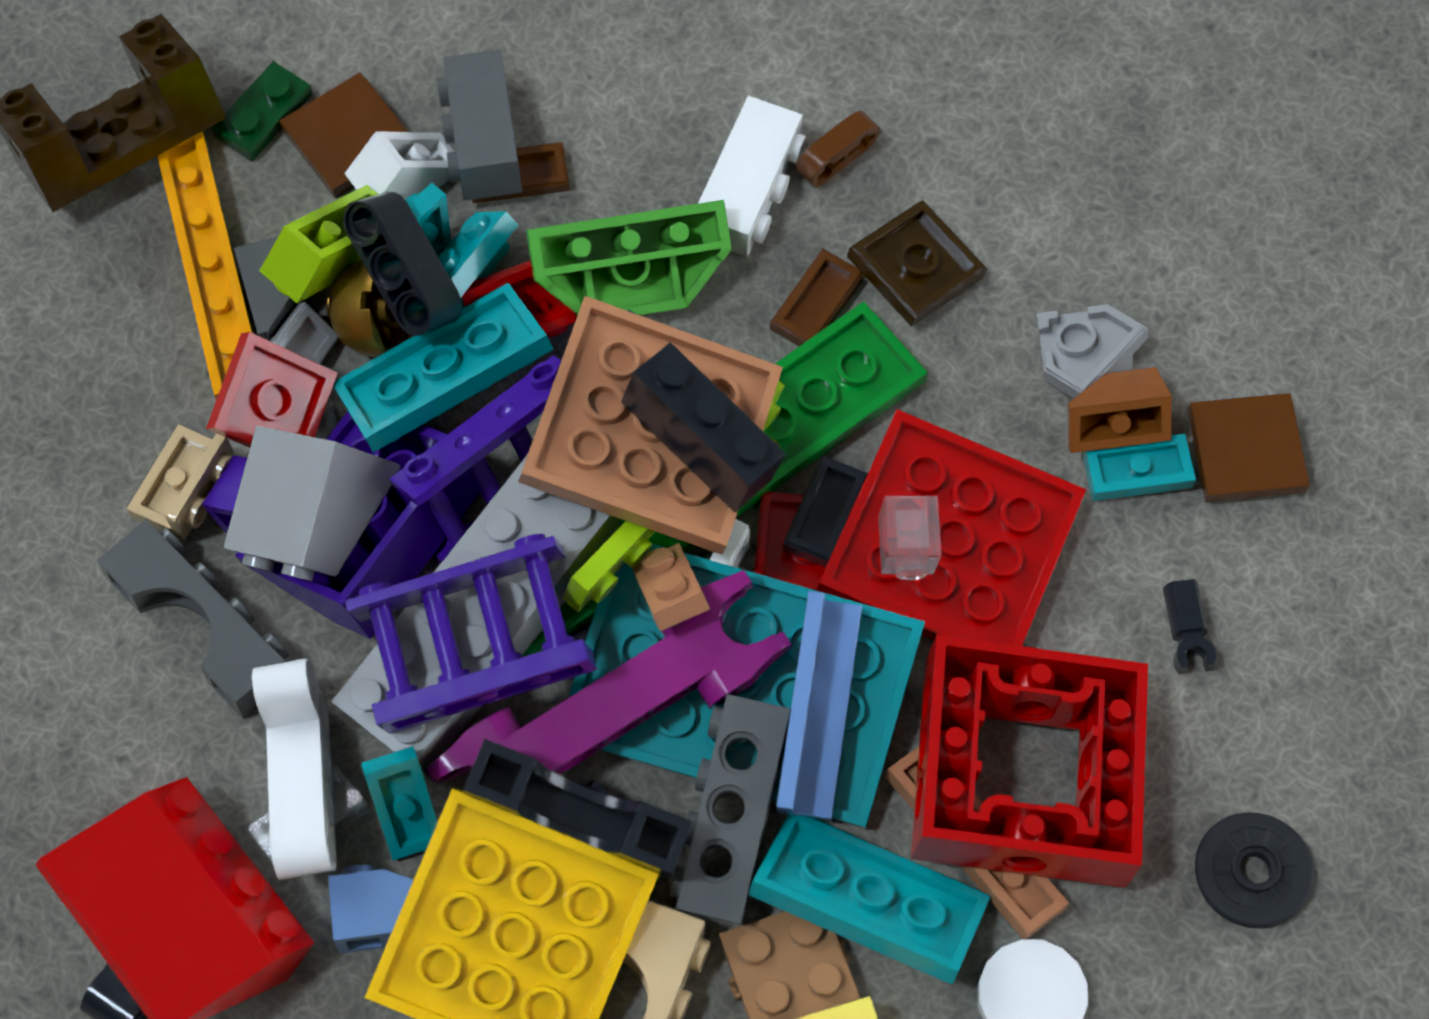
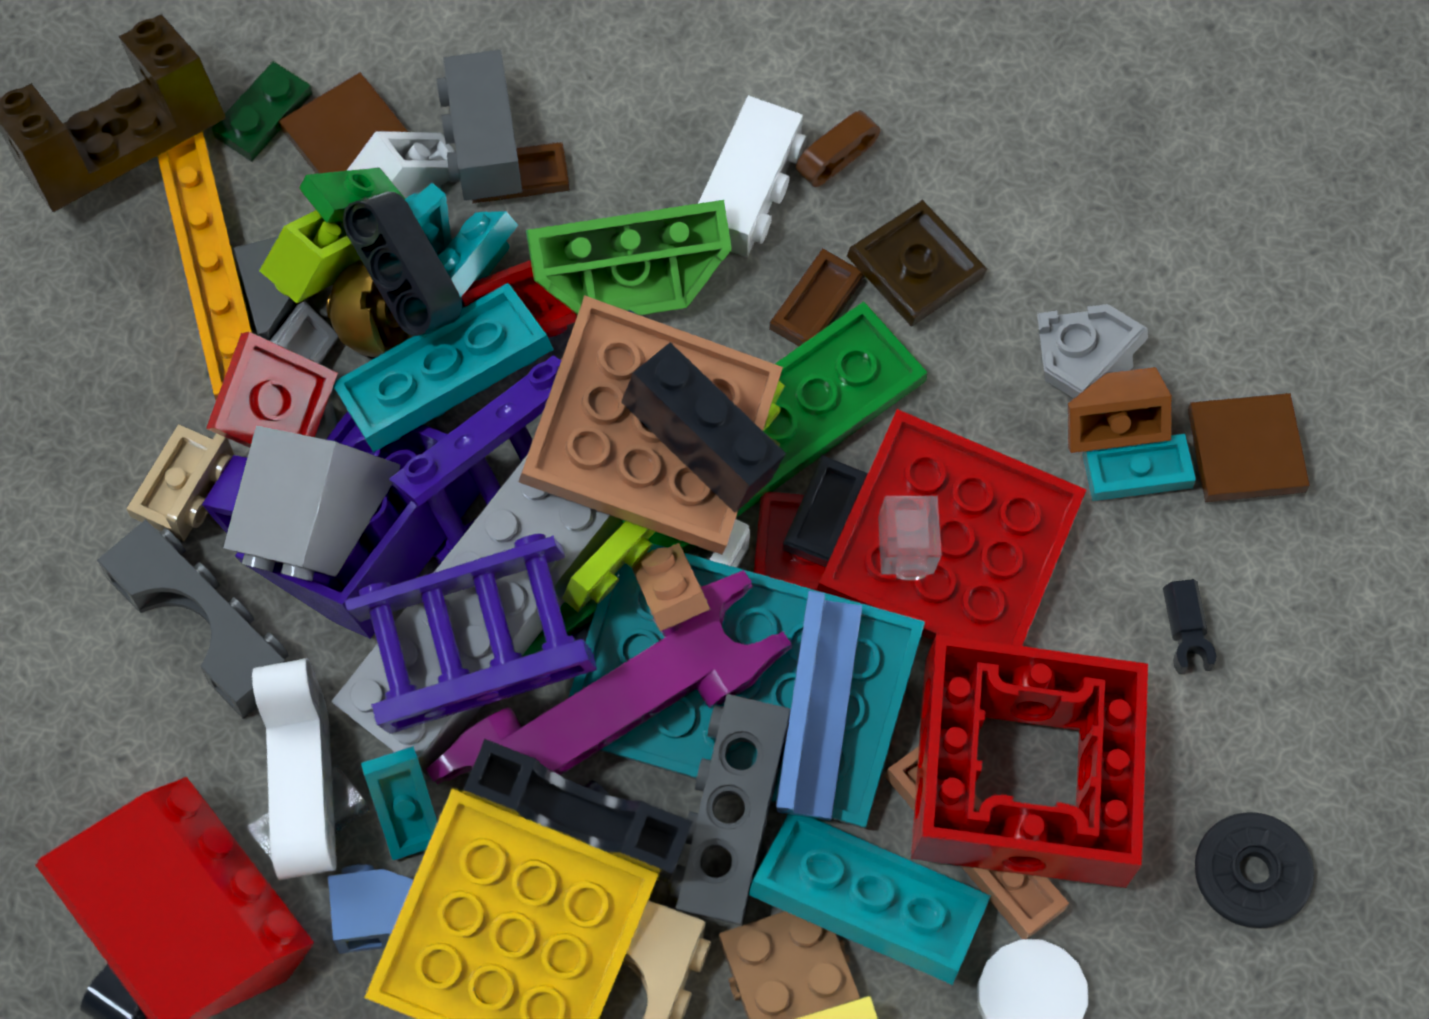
(334, 191): none -> green plate

